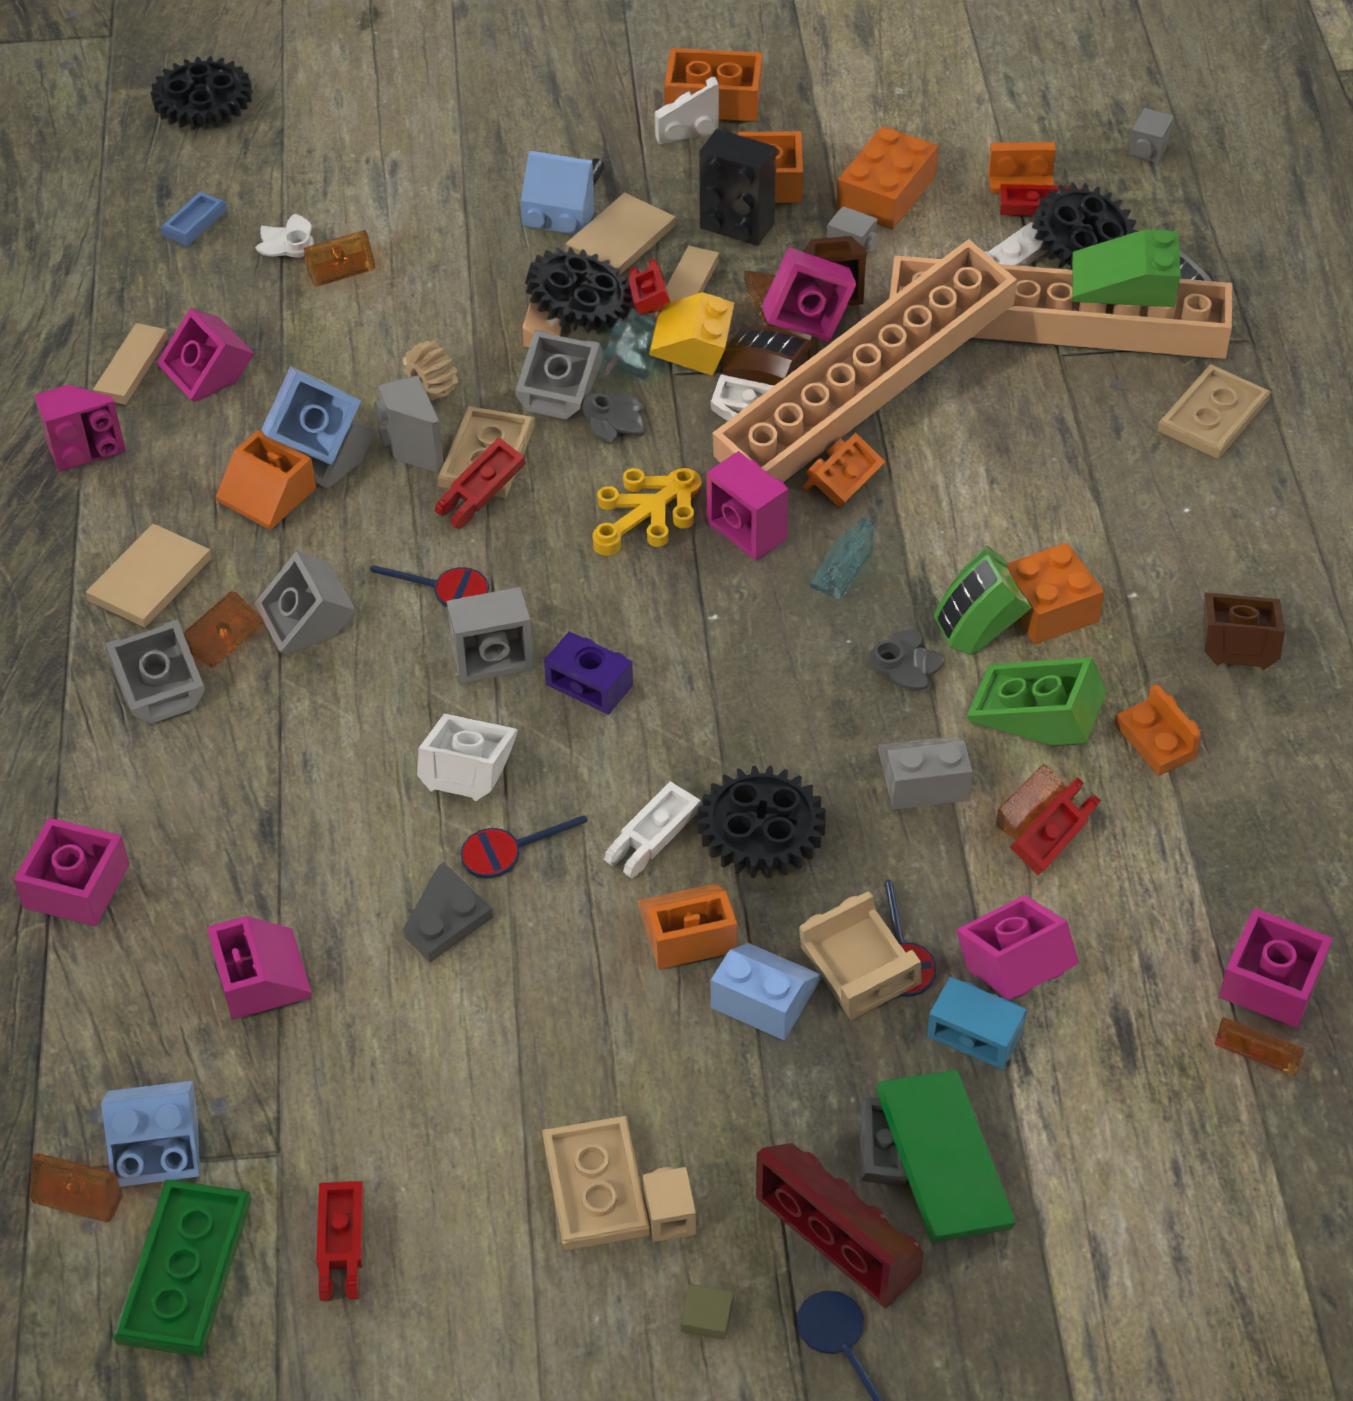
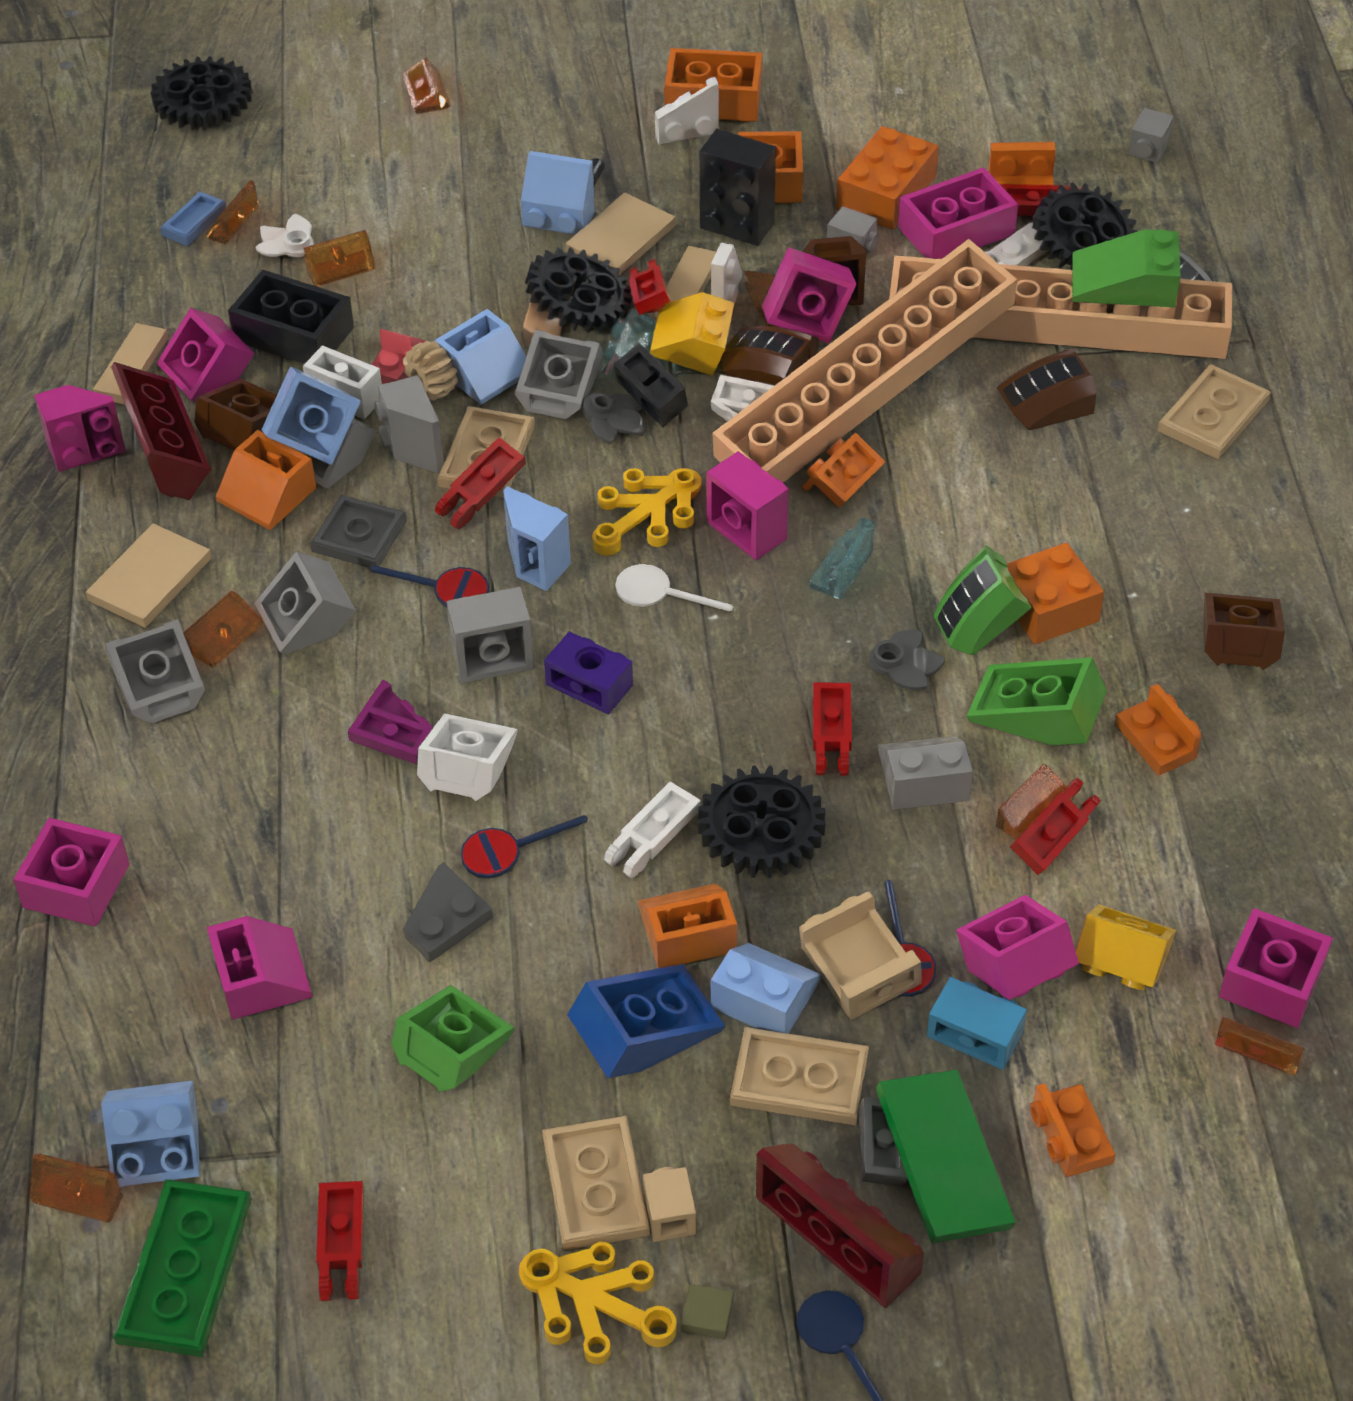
(163, 430): none -> dark red slope
(233, 412): none -> reddish brown slope
(234, 214): none -> clear orange slope
(290, 317): none -> black brick
(347, 375): none -> white brick
(358, 531): none -> dark grey tile
(390, 725): none -> magenta wing
(391, 356): none -> coral slope
(425, 87): none -> clear orange slope
(448, 1038): none -> bright green slope
(484, 355): none -> light blue slope
(536, 538): none -> light blue slope
(592, 1295): none -> yellow plant
(642, 1018): none -> blue slope
(648, 585): none -> white piece
(651, 384): none -> black brick
(725, 273): none -> white wing
(799, 1076): none -> tan tile
(832, 724): none -> red hinge
(955, 211): none -> dark pink brick
(1050, 390): none -> reddish brown slope
(1071, 1129): none -> orange bracket
(1124, 946): none -> yellow slope

